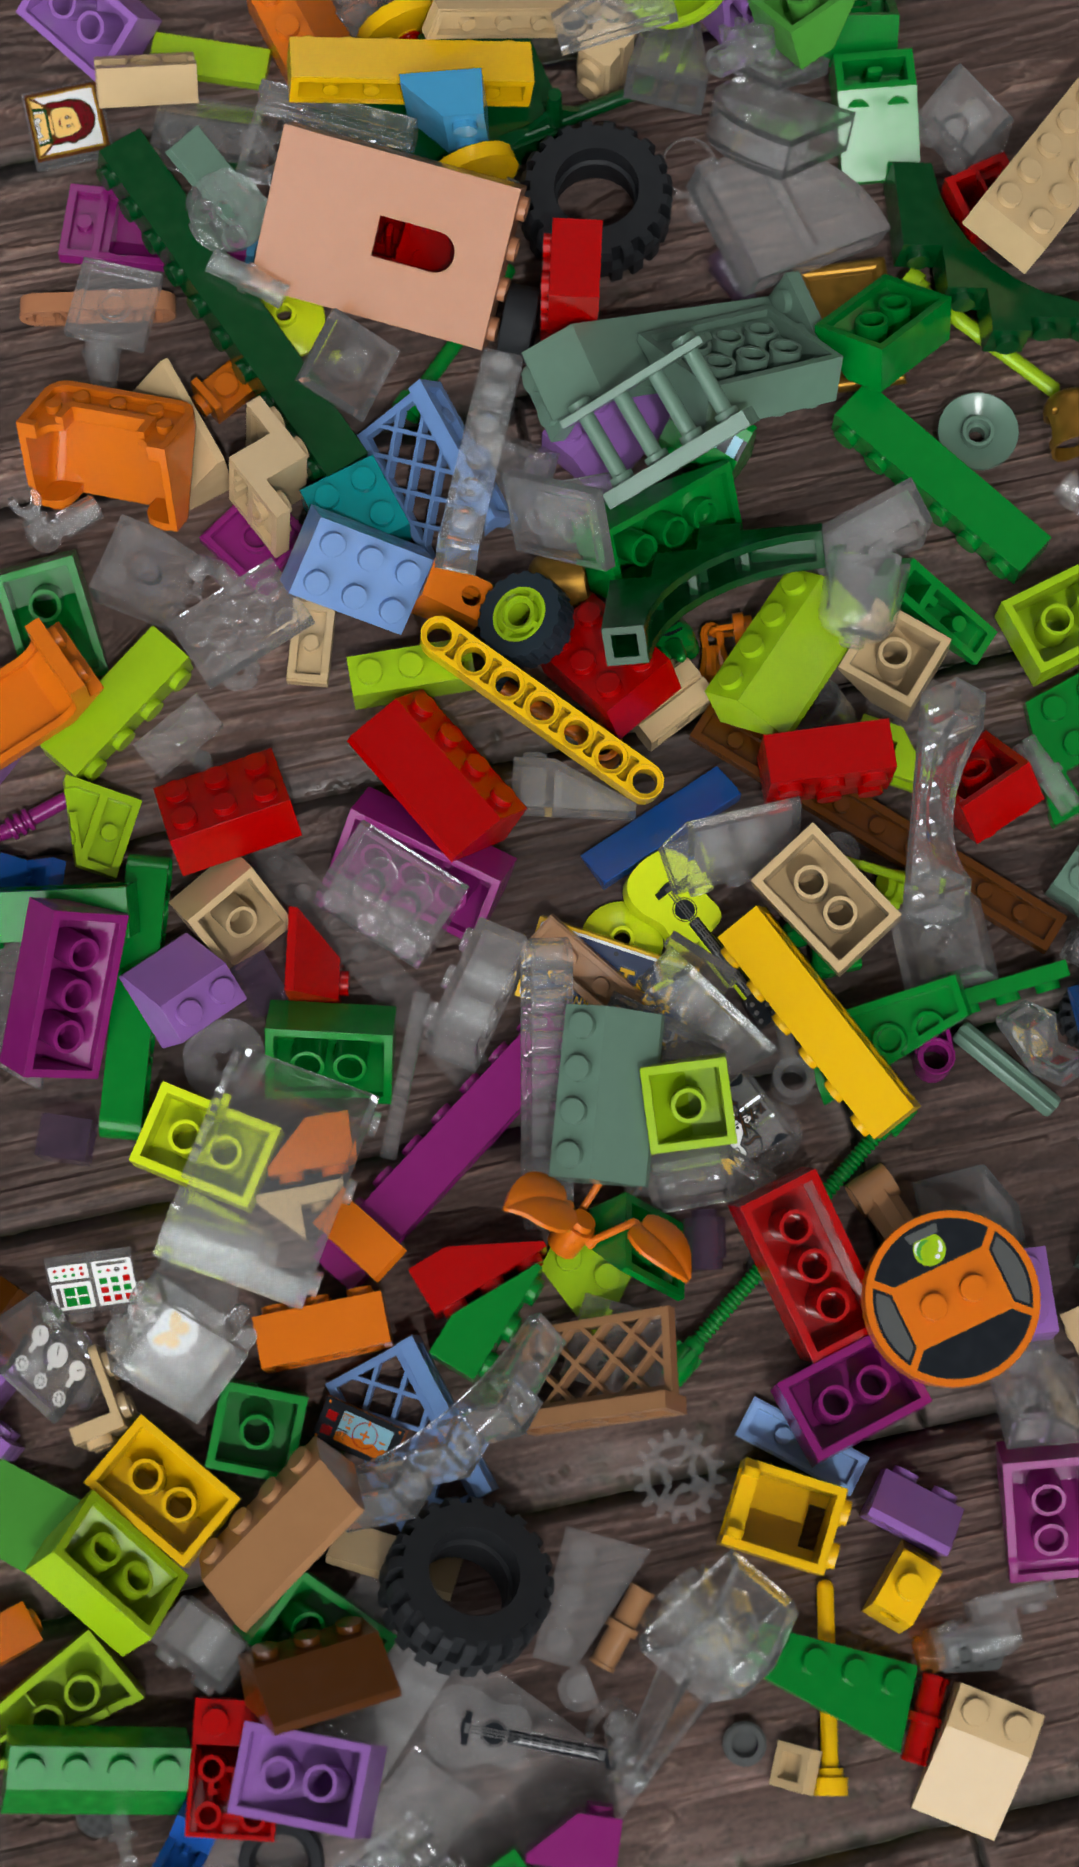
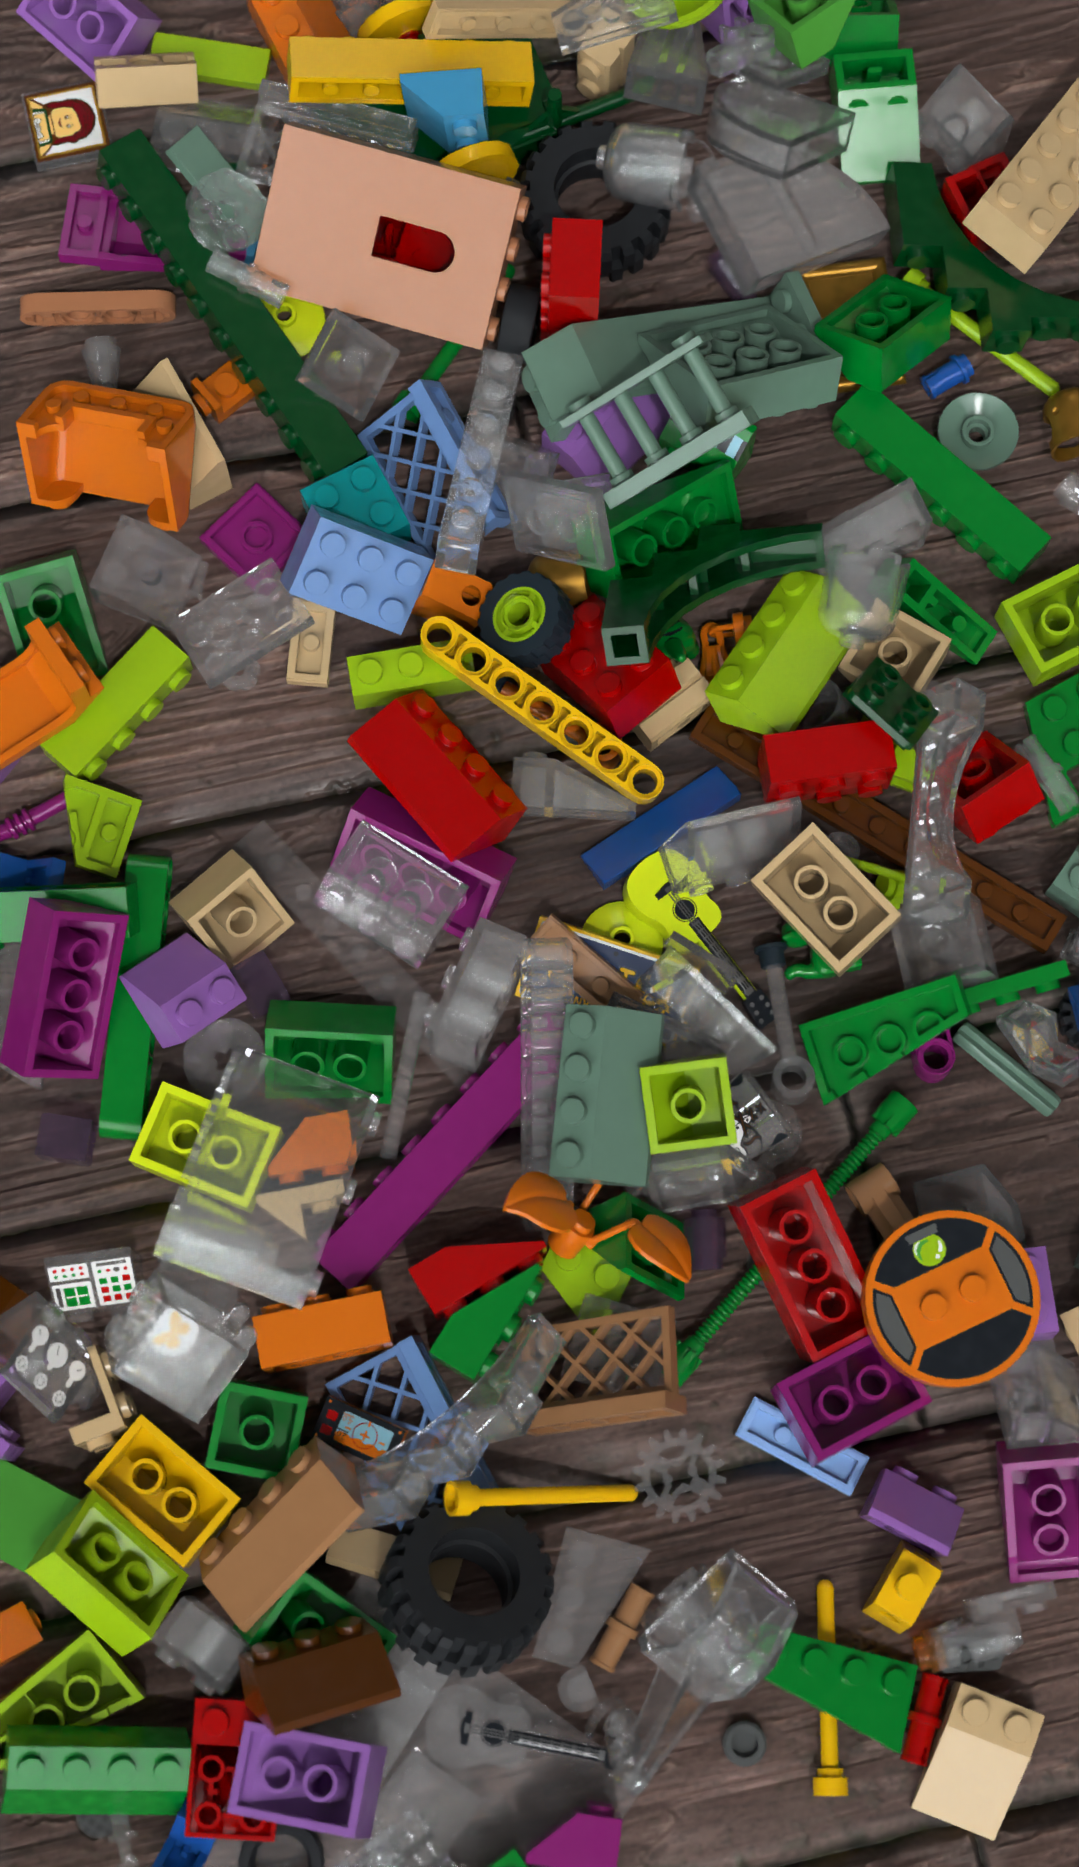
(46, 533): clear bar -> none
(114, 304): clear tile -> none
(180, 738): clear plate -> none
(215, 568): clear arm -> none
(227, 812): red brick -> none
(268, 475): tan bracket -> none
(312, 966): red slope -> none
(365, 1241): orange slope -> none
(463, 1497): none -> yellow piece
(647, 164): none -> clear cylinder
(770, 1512): yellow container -> none
(795, 1767): tan plate -> none
(818, 1023): yellow brick -> none
(891, 703): none -> dark green bracket
(947, 376): none -> blue pin

